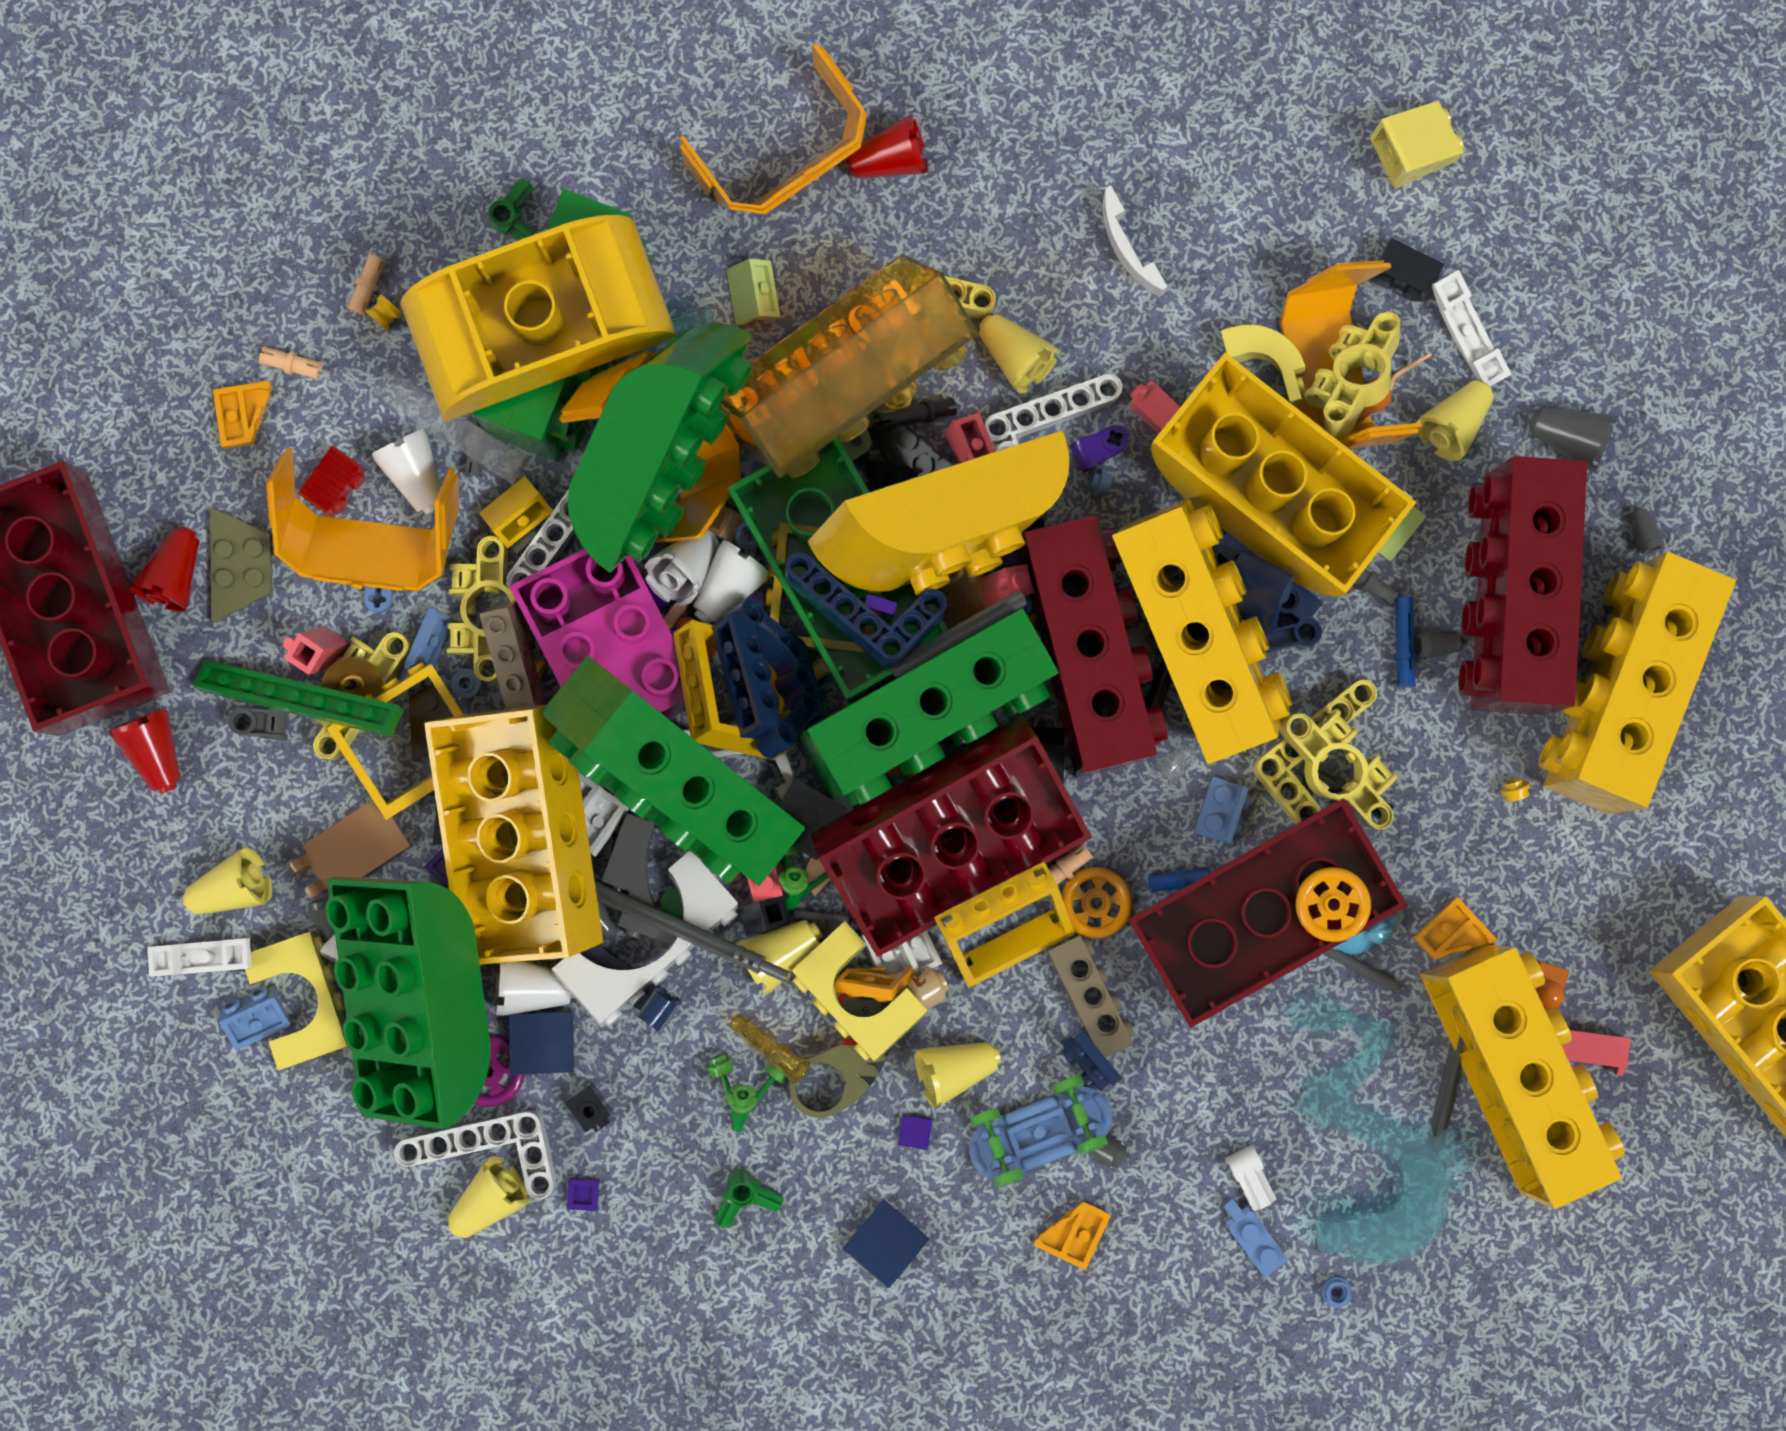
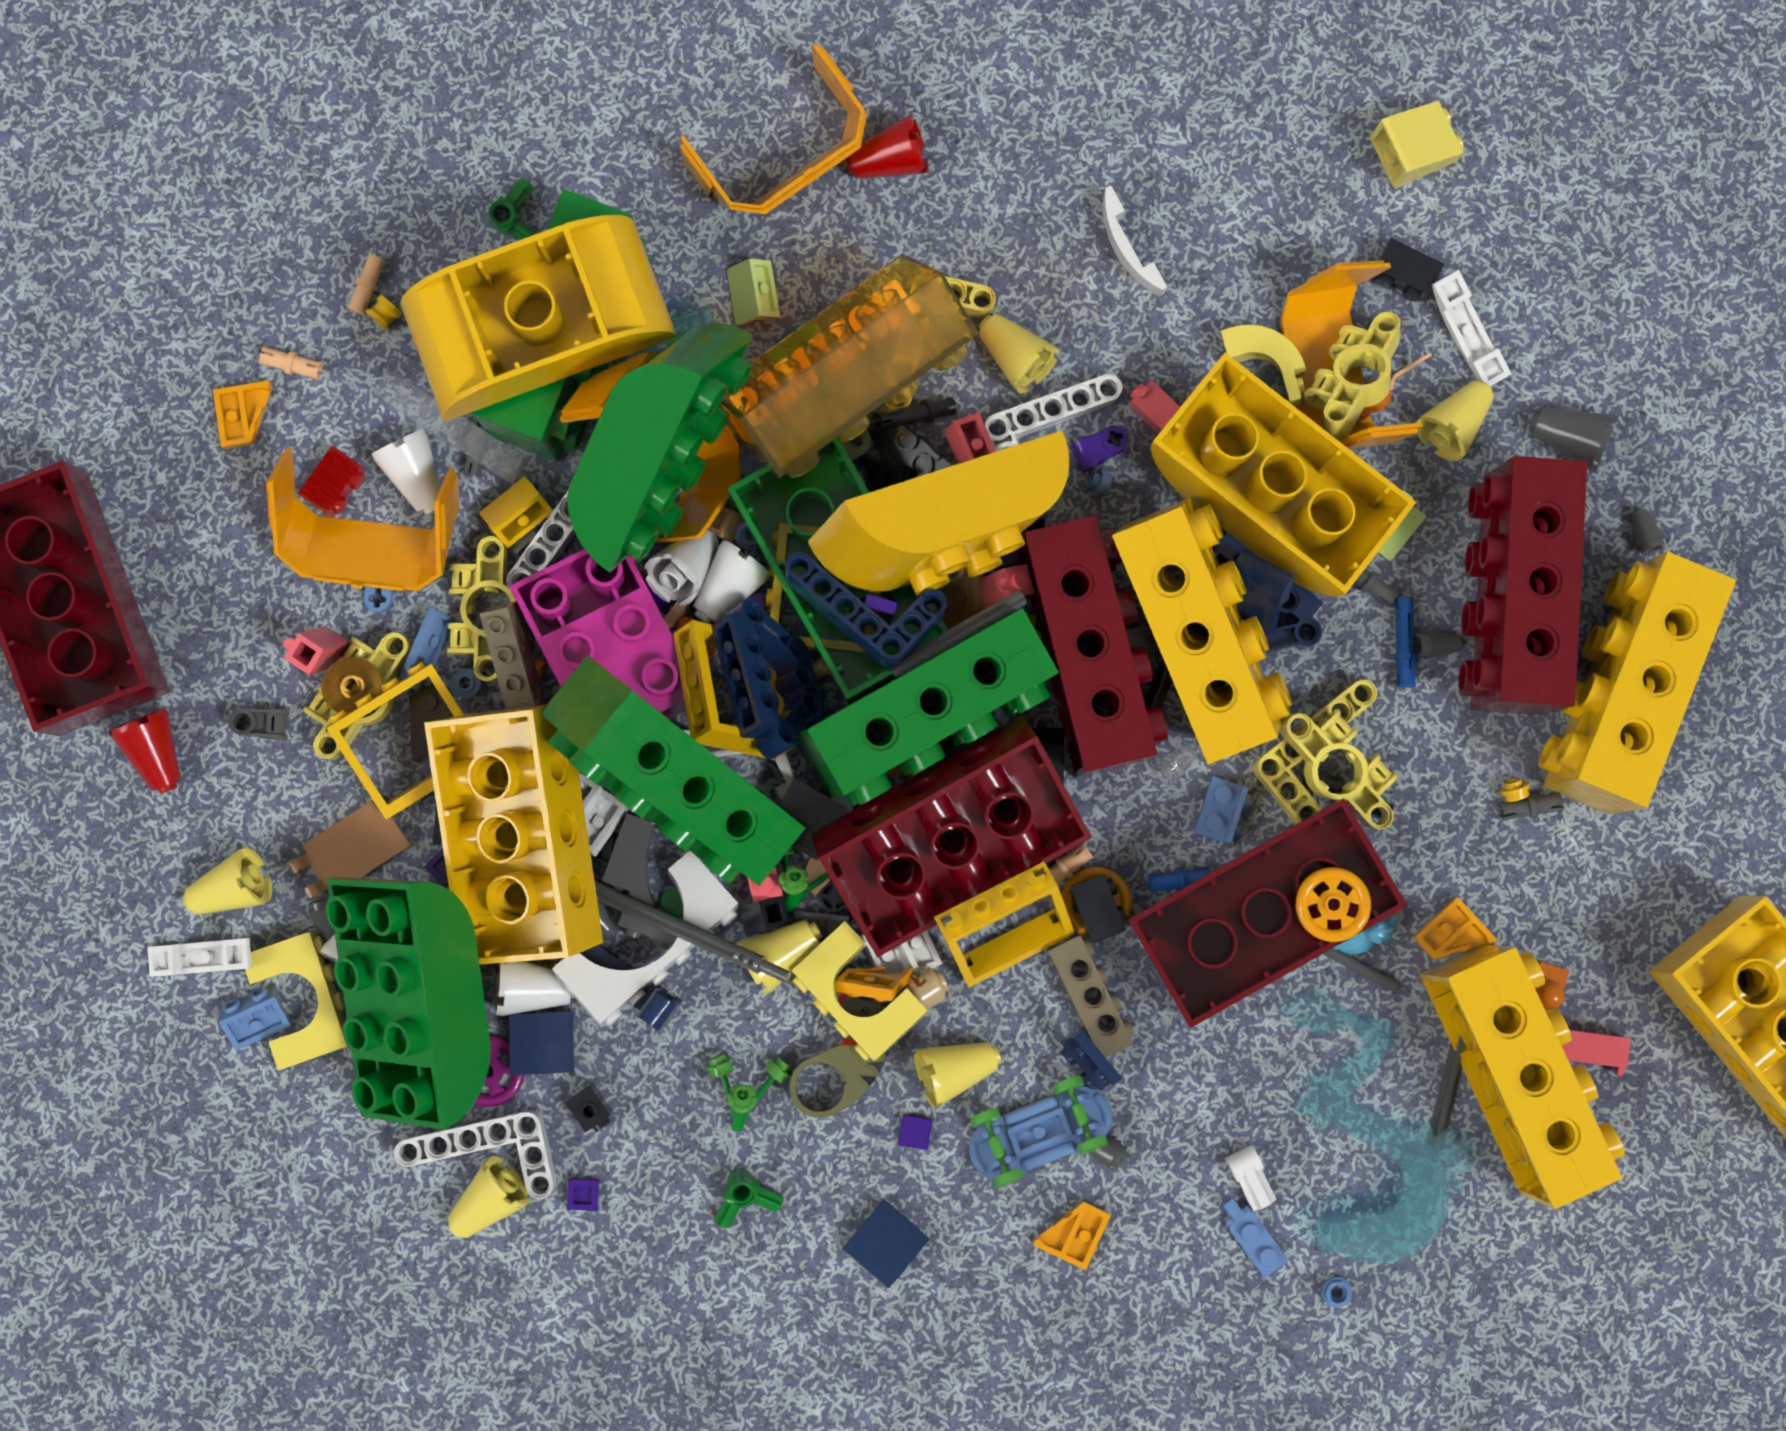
(169, 571): red cone -> none
(238, 565): olive wing -> none
(299, 698): green plate -> none
(778, 1054): clear yellow pin -> none
(831, 898): none -> black wheel
(1098, 908): none -> black brick
(1531, 806): none -> dark grey pin

